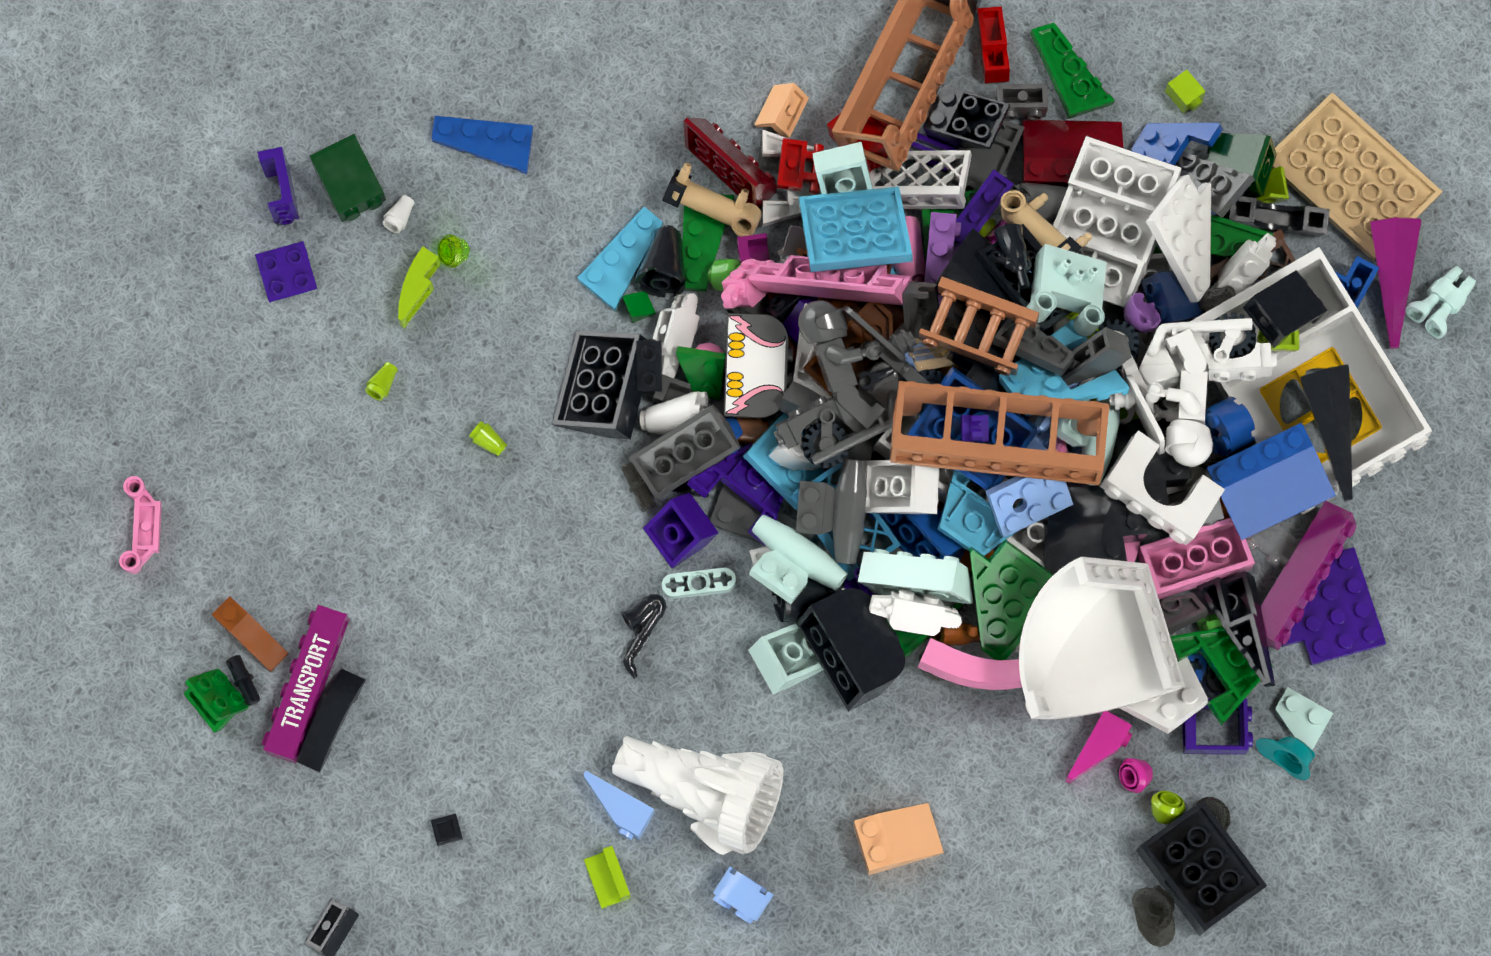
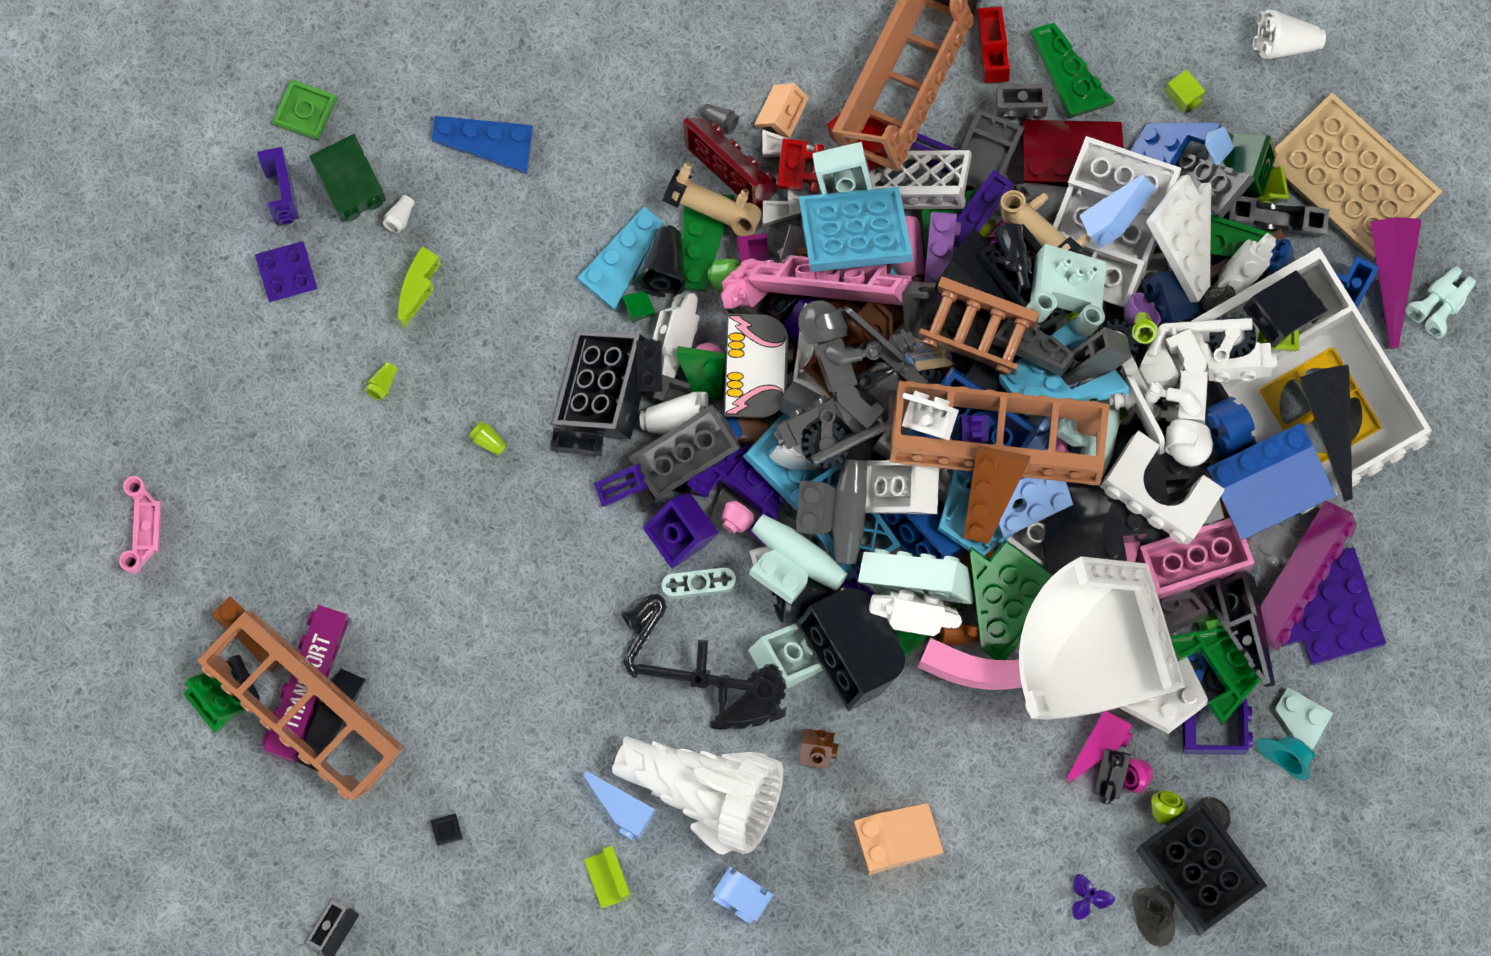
(304, 110): none -> bright green tile
(317, 685): none -> nougat window
(452, 250): clear neon green cone -> none
(577, 442): none -> black hinge
(638, 478): none -> dark purple tile
(723, 117): none -> dark grey cone
(737, 517): none -> bright pink cone
(754, 707): none -> black bar
(817, 748): none -> reddish brown brick
(923, 66): clear smoke cone -> none
(929, 416): none -> white bracket
(965, 119): black slope -> none
(992, 488): none -> dark orange wing
(1083, 887): none -> dark purple plant
(1111, 775): none -> black hinge
(1116, 212): none -> light blue slope
(1144, 328): none -> lime cone
(1218, 144): none -> light blue slope
(1281, 256): none -> blue beam
(1285, 35): none -> white cone

